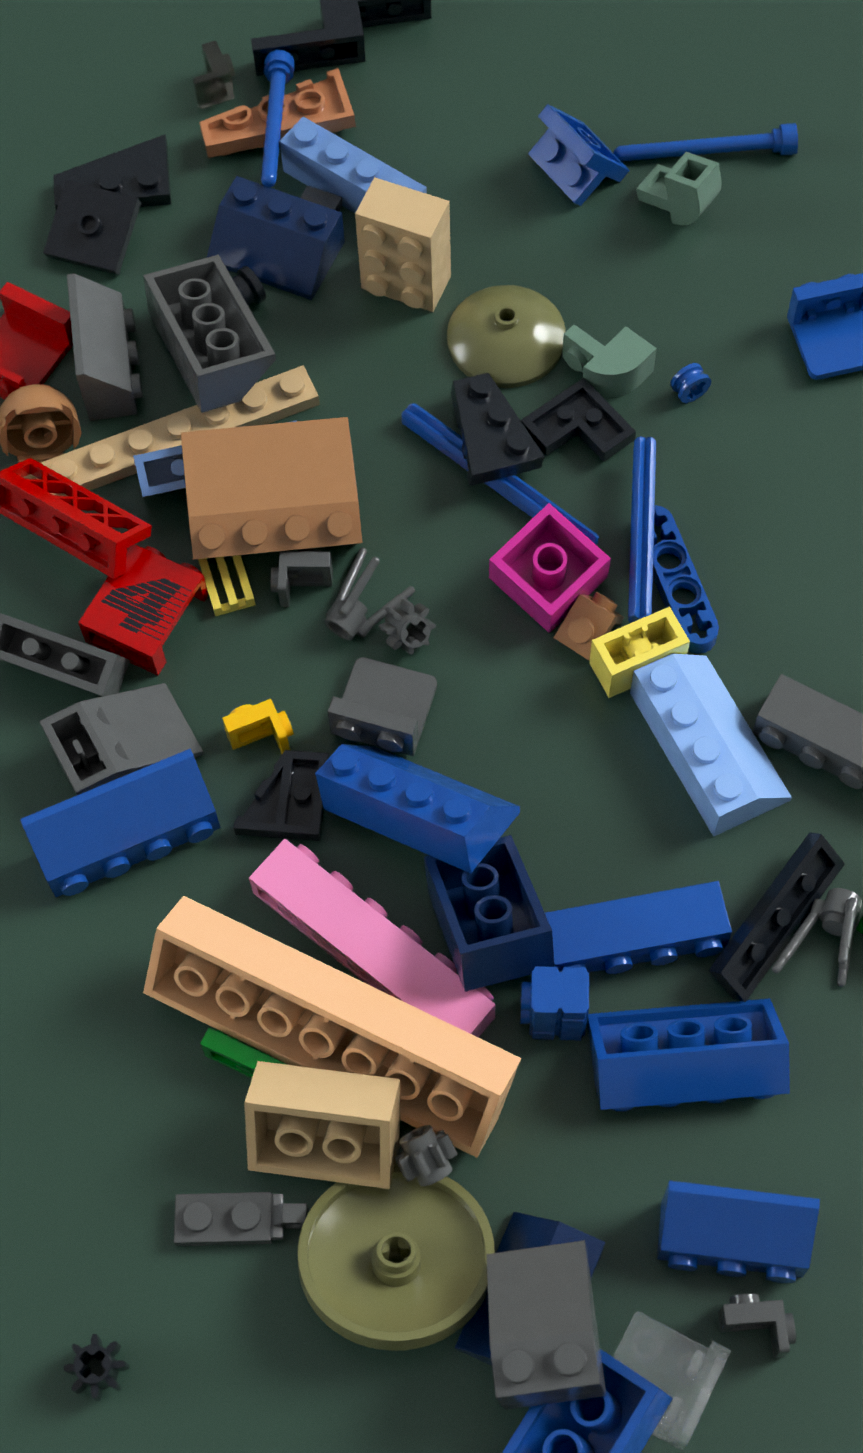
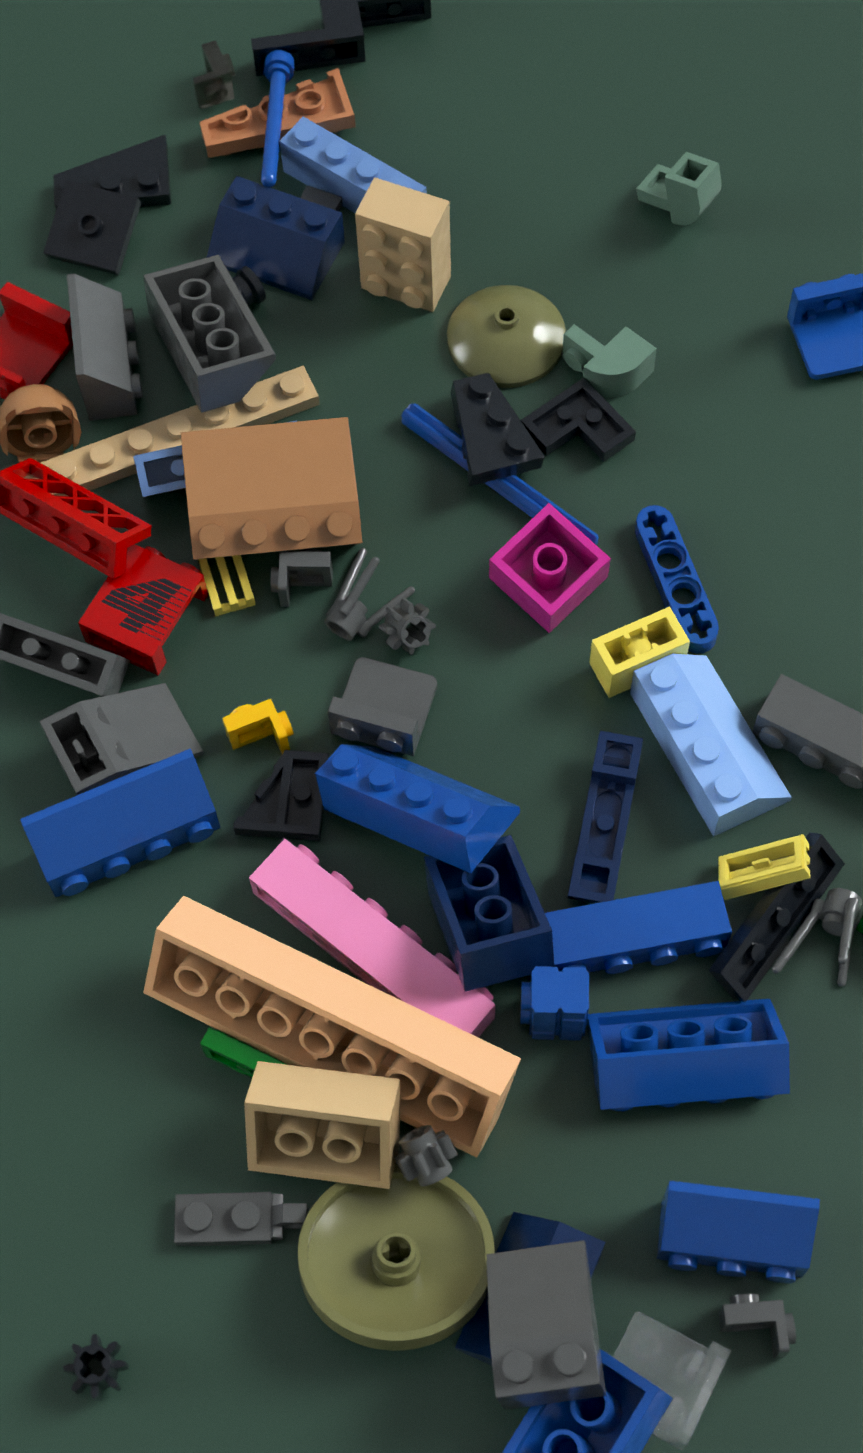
(574, 155): blue bracket -> none
(588, 620): medium nougat bracket -> none
(605, 818): none -> dark blue slope
(642, 529): blue axle -> none
(690, 382): blue bush -> none
(763, 871): none -> light yellow tile
(779, 140): blue piece -> none

